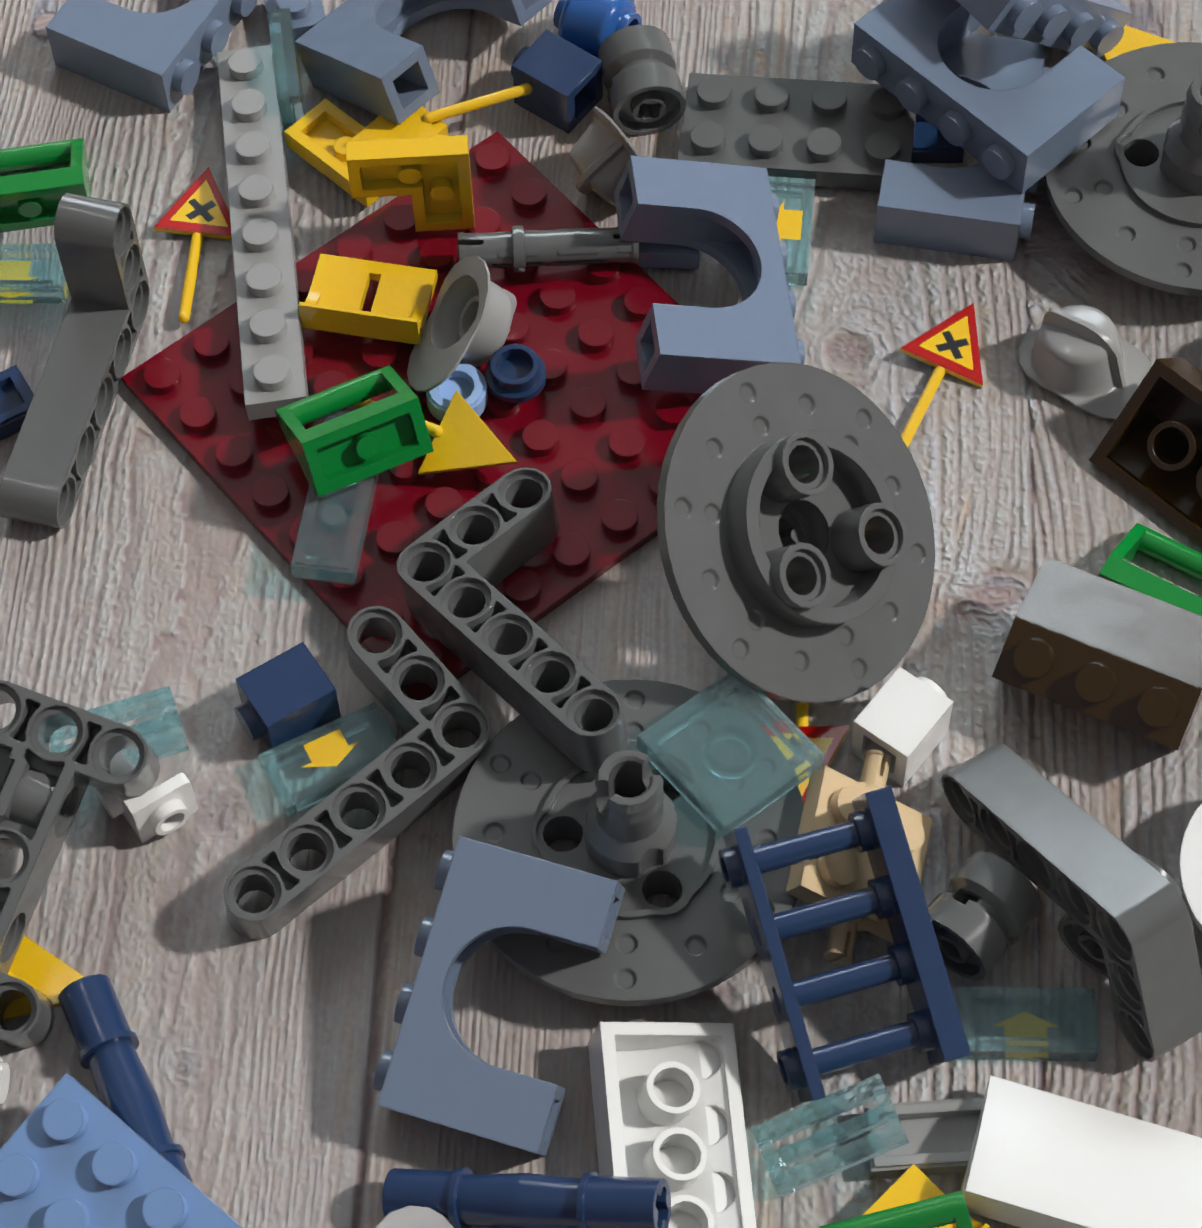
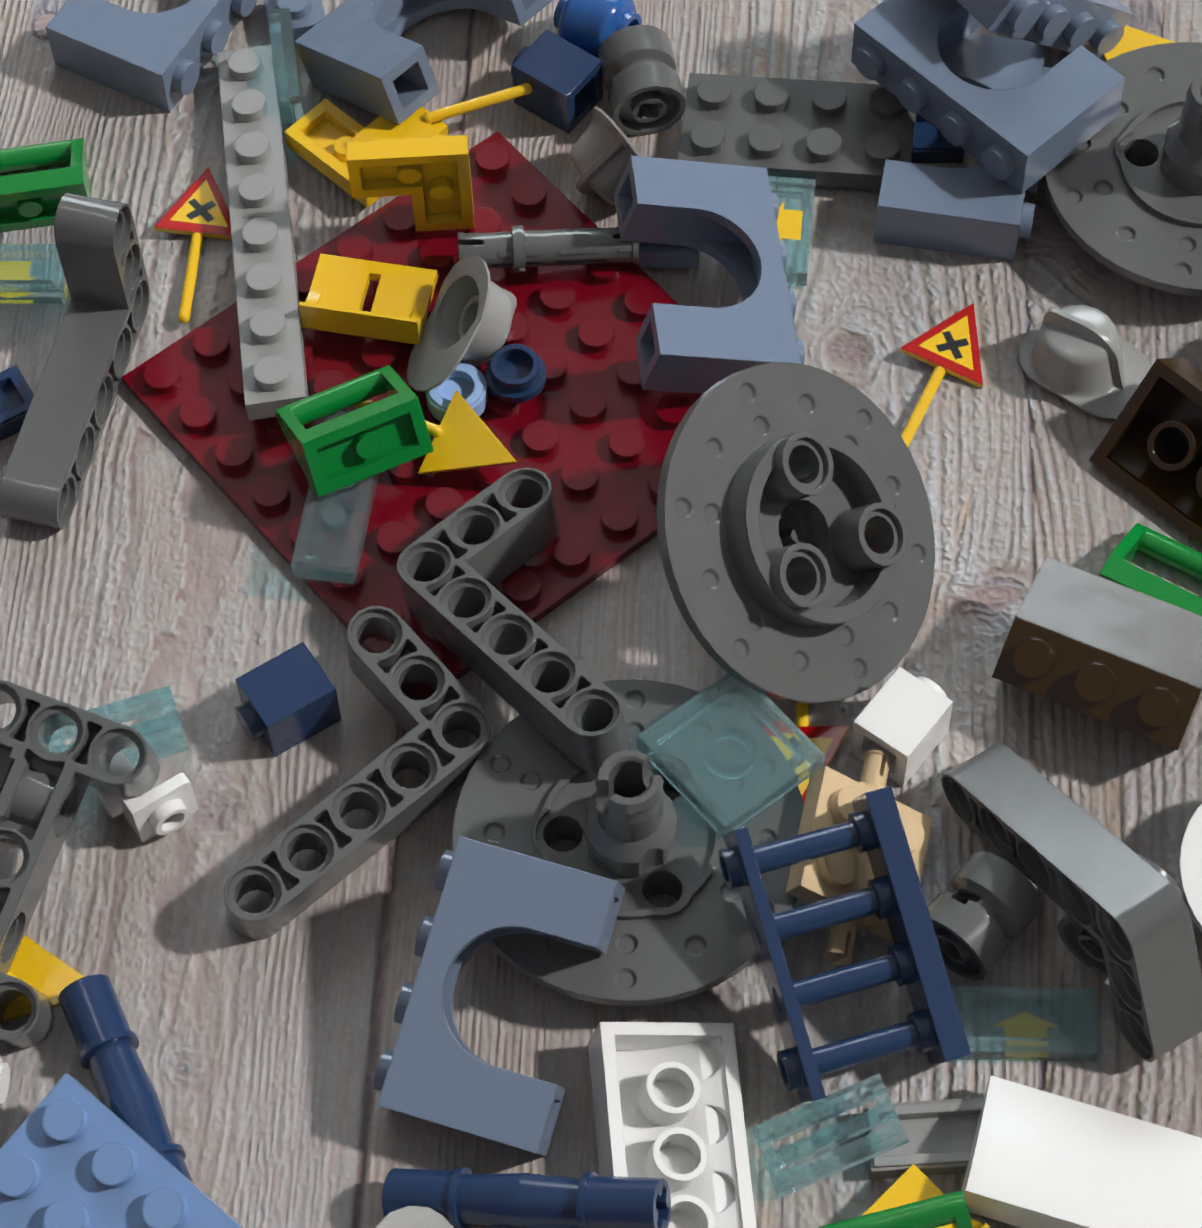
(325, 758): clear light blue tile -> none

